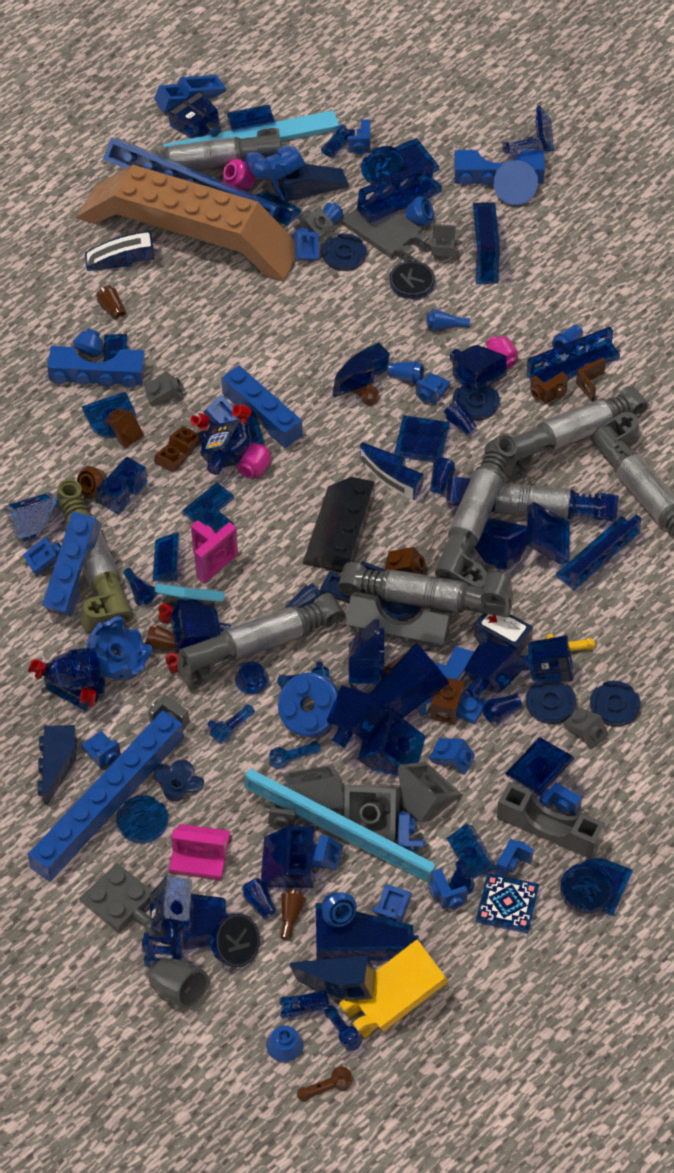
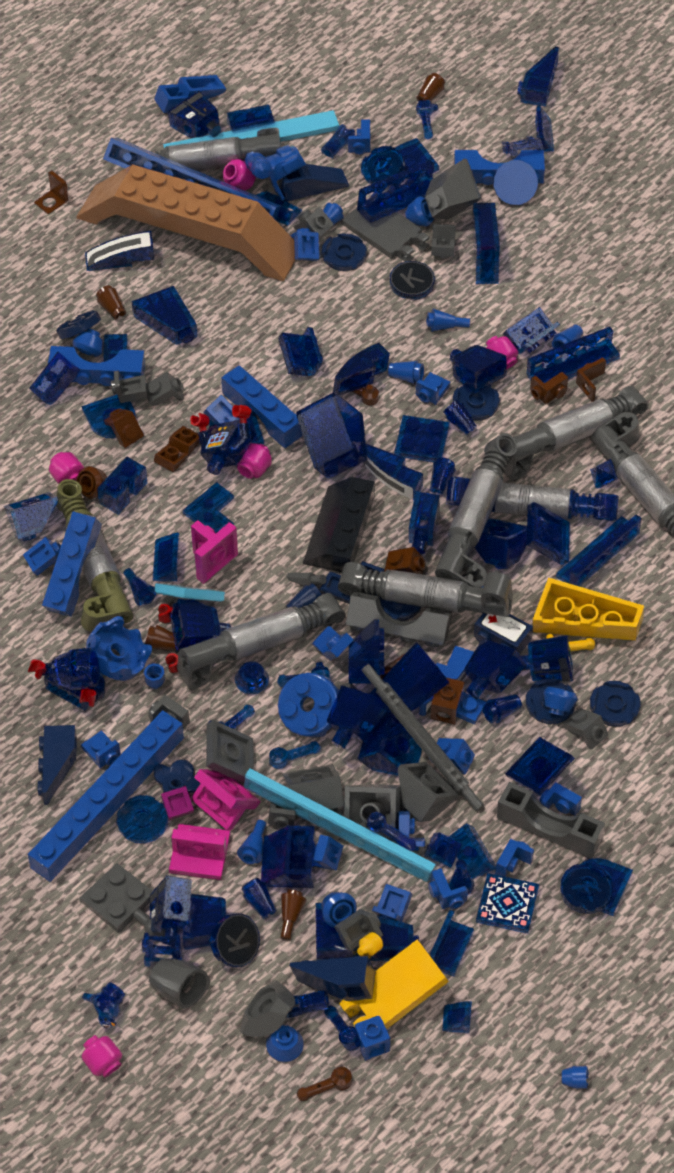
(54, 379): none -> clear blue slope
(57, 191): none -> reddish brown bracket
(65, 466): none -> dark pink head
(80, 324): none -> dark blue tile
(101, 1056): none -> dark pink head
(106, 1003): none -> clear blue animal
(129, 388): none -> dark grey bracket
(154, 676): none -> blue hose
(166, 315): none -> clear blue slope
(177, 803): none -> magenta tile
(222, 797): none -> dark pink bracket
(228, 751): none -> dark grey plate
(252, 848): none -> blue cone
(267, 1010): none -> dark grey hat
(301, 352): none -> clear blue bracket
(307, 578): none -> dark grey bar
(331, 643): none -> blue bracket
(333, 434): none -> clear blue slope
(357, 927): none -> dark grey bracket
(370, 945): none -> yellow piece
(373, 1037): none -> blue bracket
(378, 823): none -> clear blue piece
(422, 737): none -> dark grey axle
(425, 109): none -> clear blue piece
(427, 508): none -> clear blue torso
(431, 87): none -> reddish brown cone
(442, 849): none -> clear blue slope
(451, 945): none -> clear blue panel
(452, 191): none -> dark grey slope
(457, 1017): none -> clear blue slope
(530, 330): none -> clear blue bracket
(539, 79): none -> clear blue slope
(559, 700): none -> blue cone
(575, 1077): none -> blue hose
(586, 613): none -> yellow wedge
(603, 474): none -> clear blue slope

